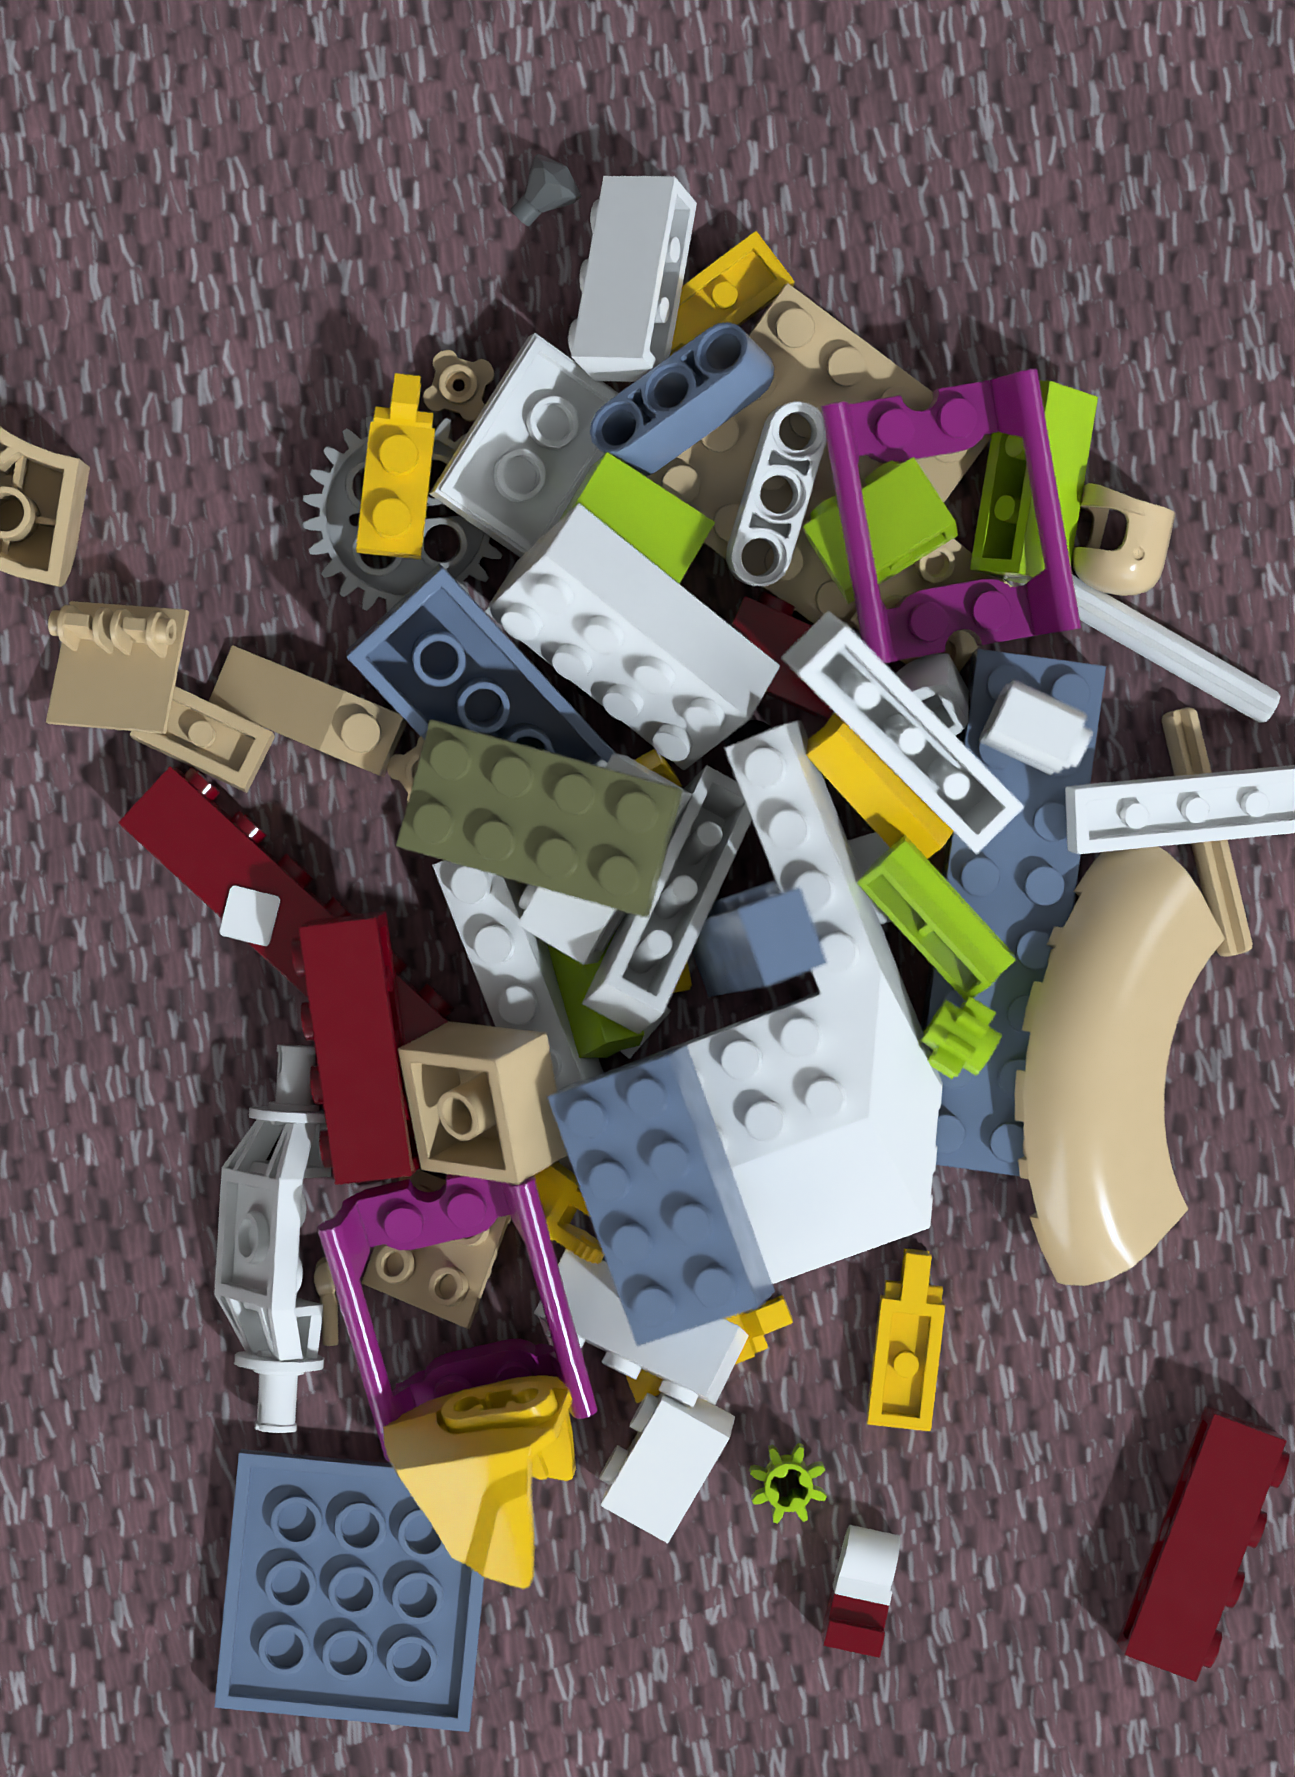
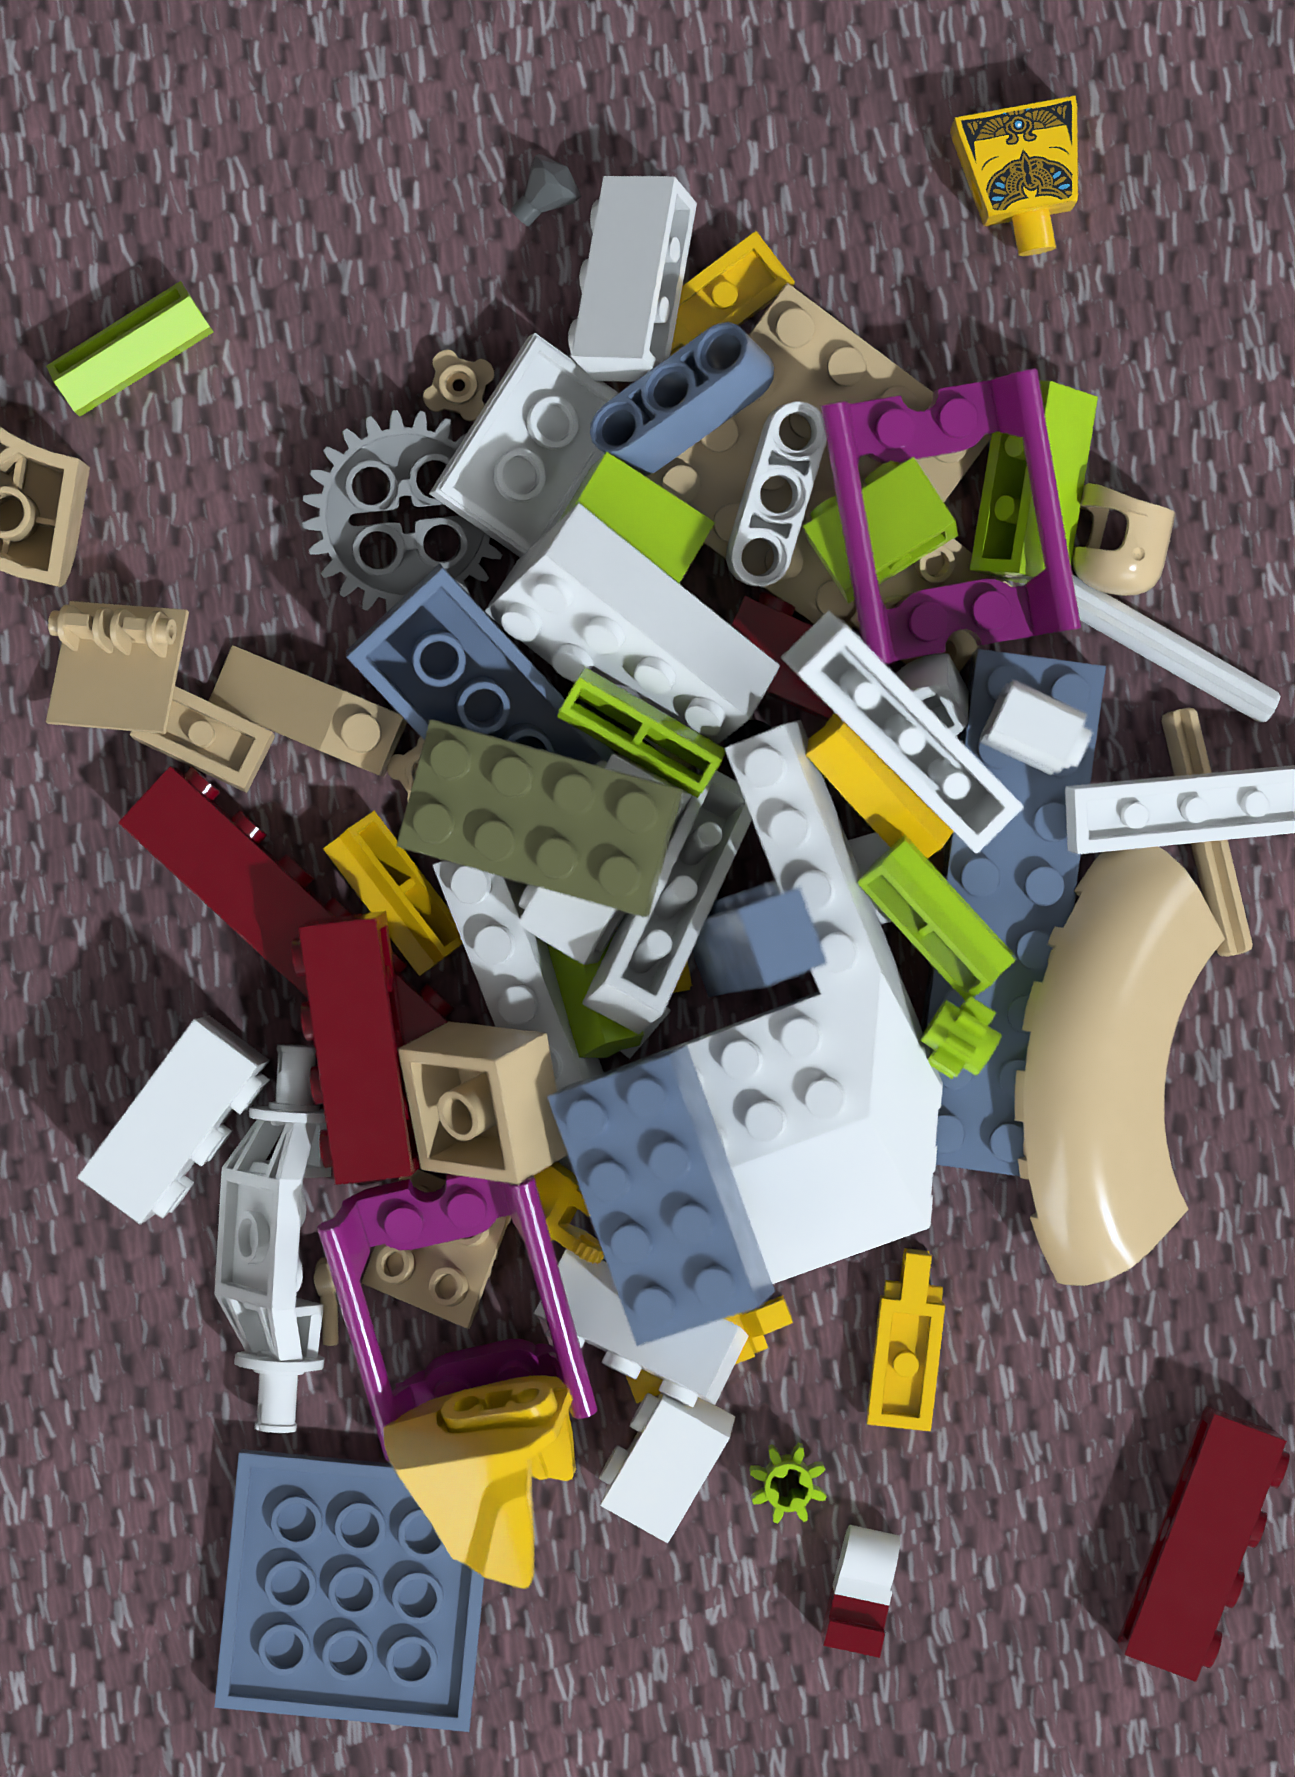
(129, 349): none -> piece
(176, 1121): none -> white brick
(249, 915): white sticker -> none
(393, 883): none -> yellow piece
(397, 475): yellow hinge -> none
(648, 723): none -> lime piece
(1022, 167): none -> torso

